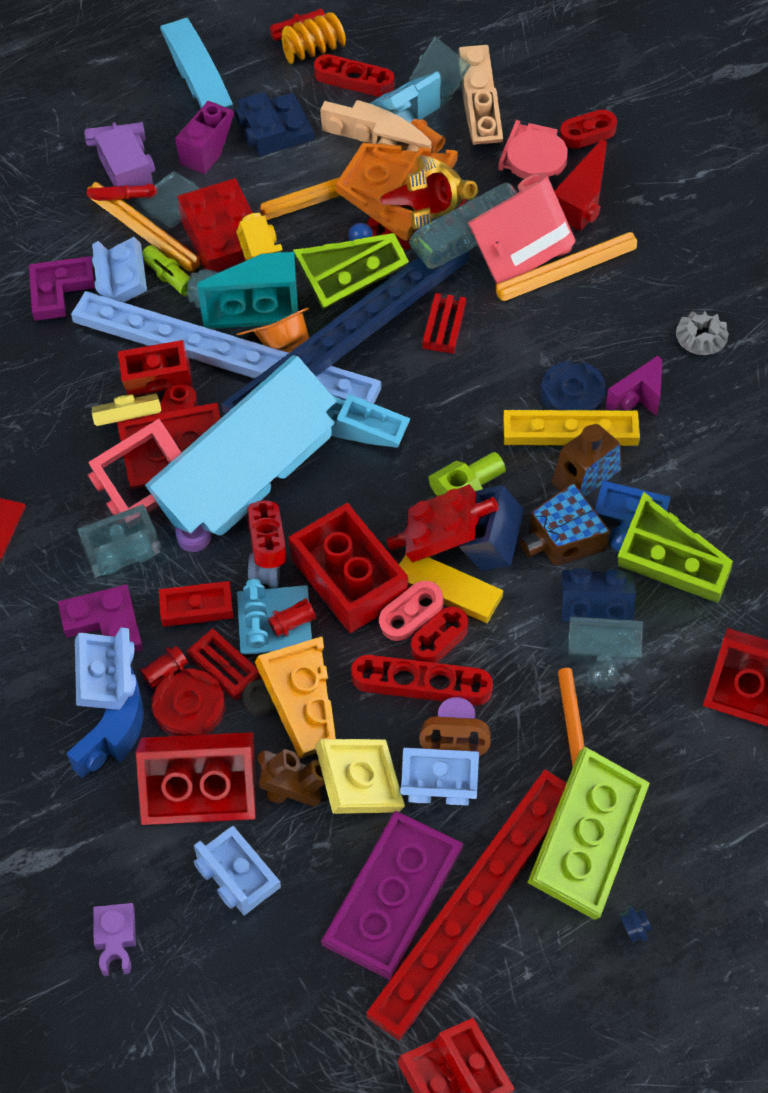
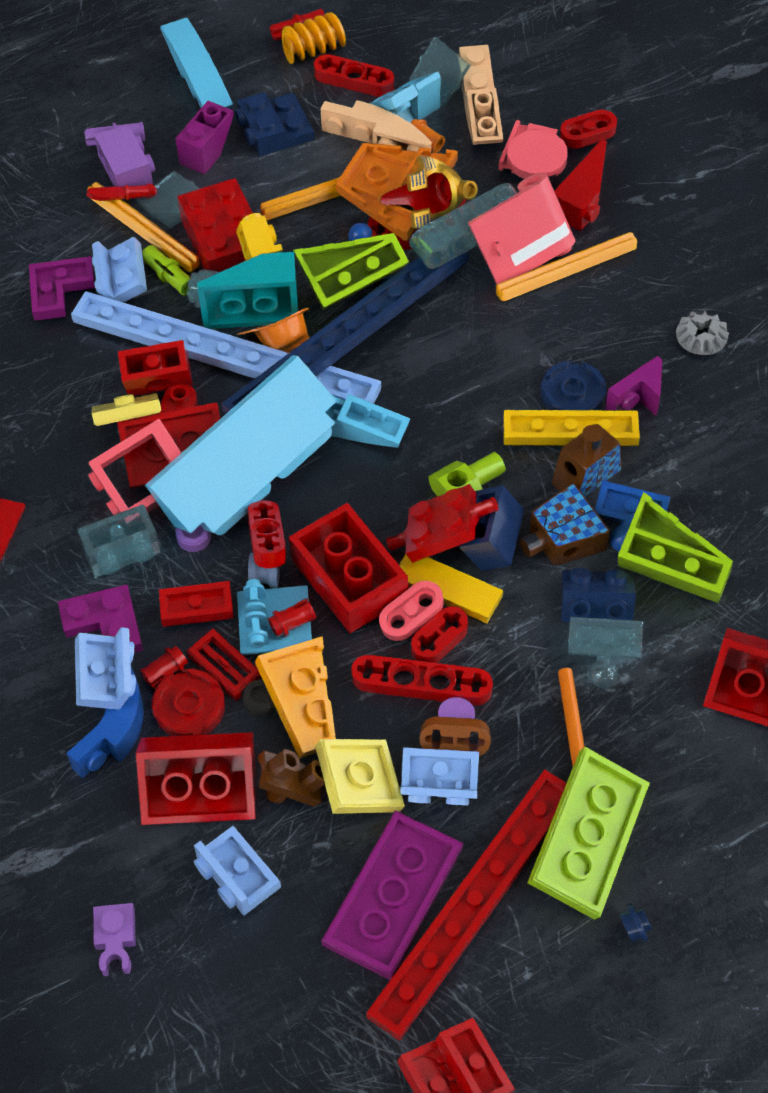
(448, 304): red tile -> none

